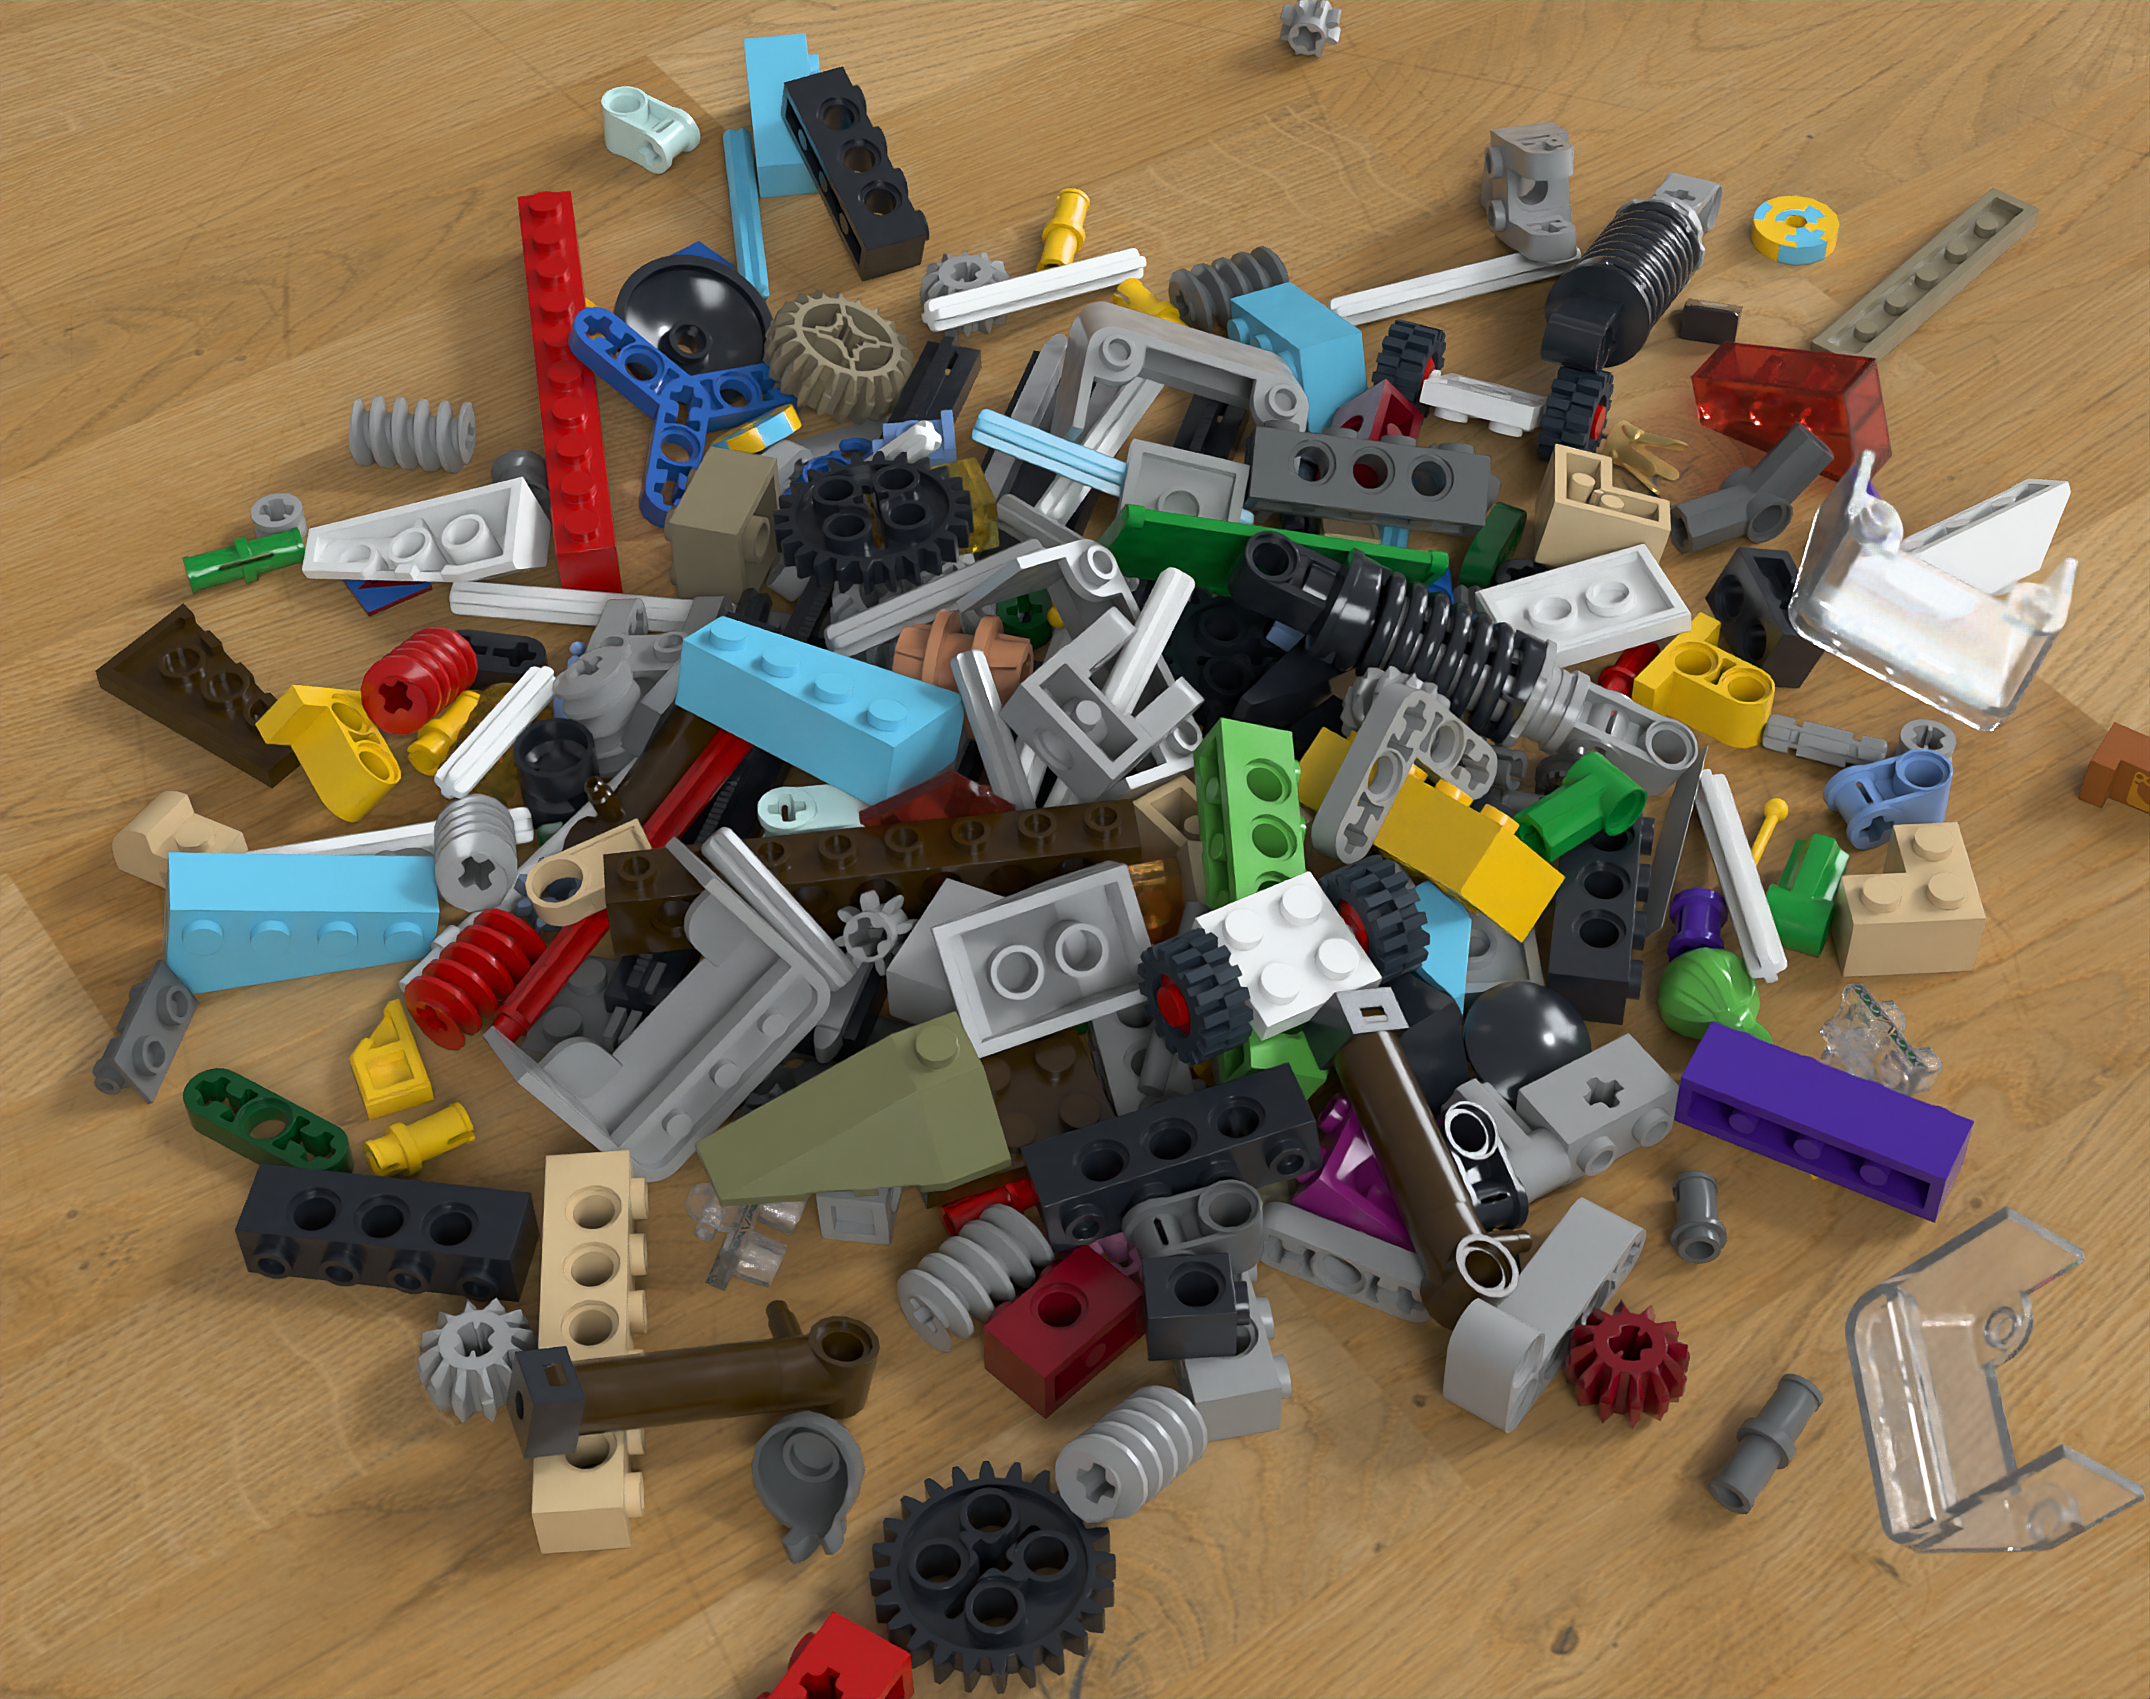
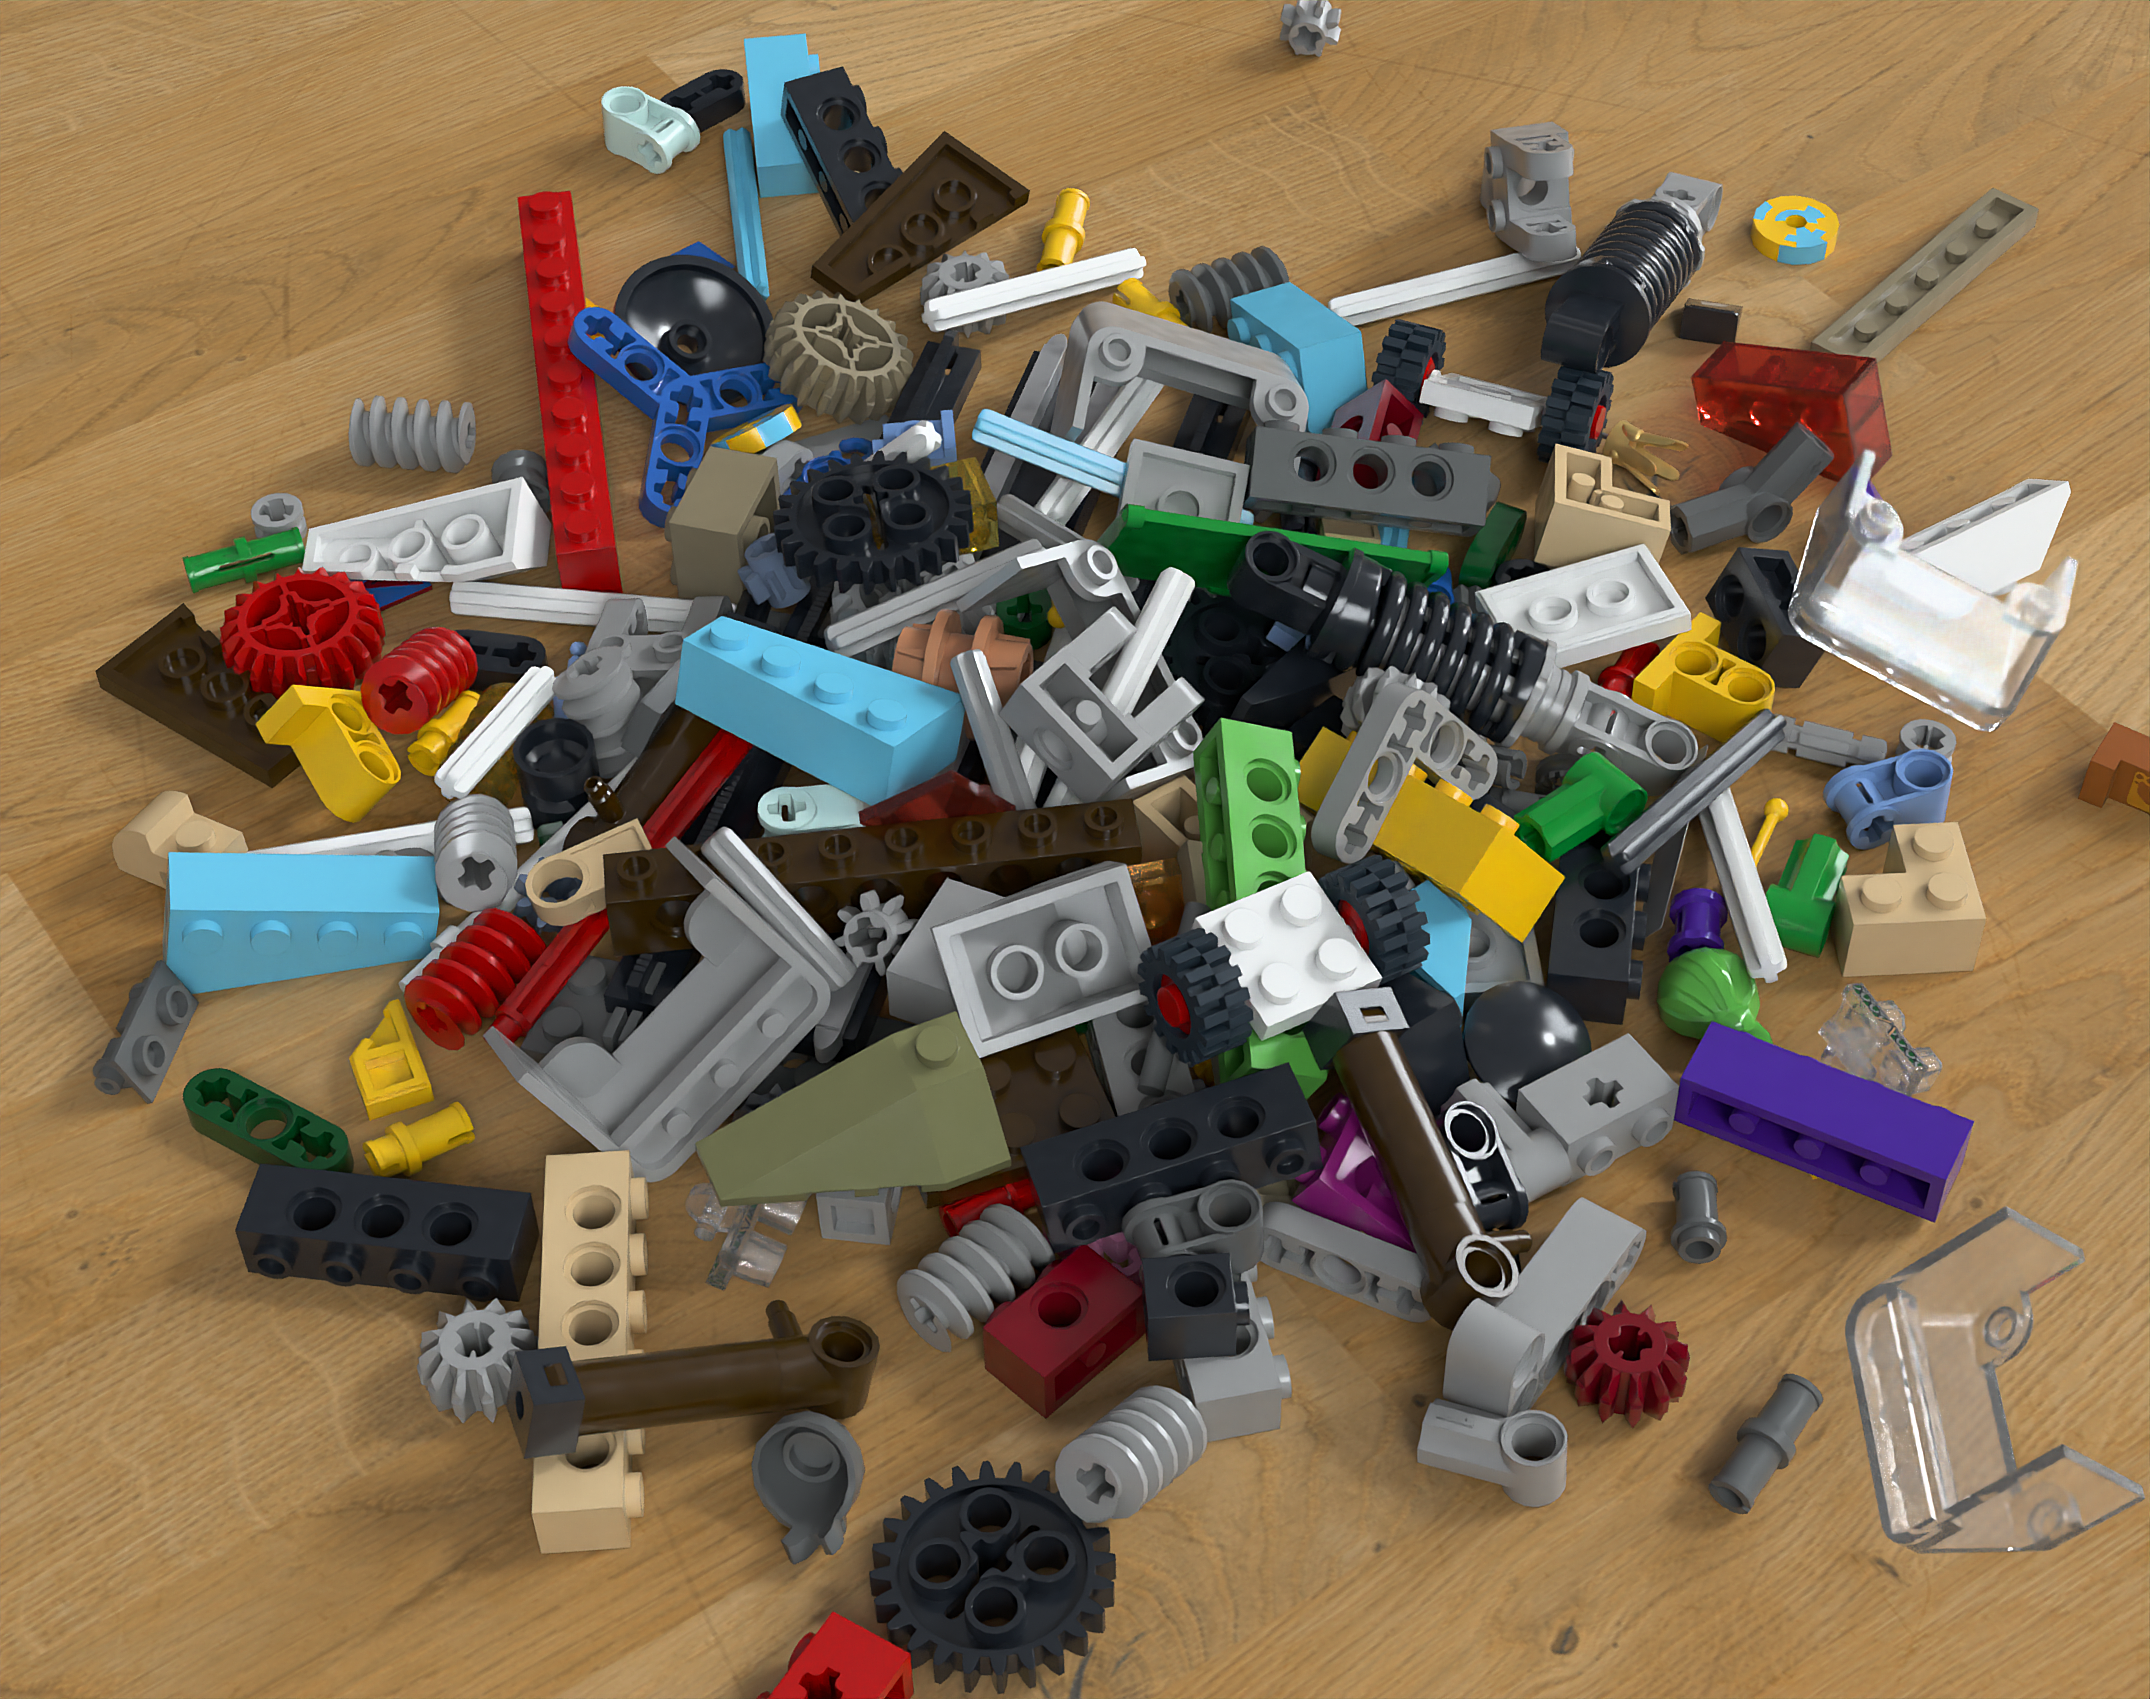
(303, 632): none -> red gear
(709, 97): none -> black beam
(768, 576): none -> sand blue gear
(922, 215): none -> dark brown wing
(1495, 1449): none -> light grey piece
(1692, 793): none -> axle

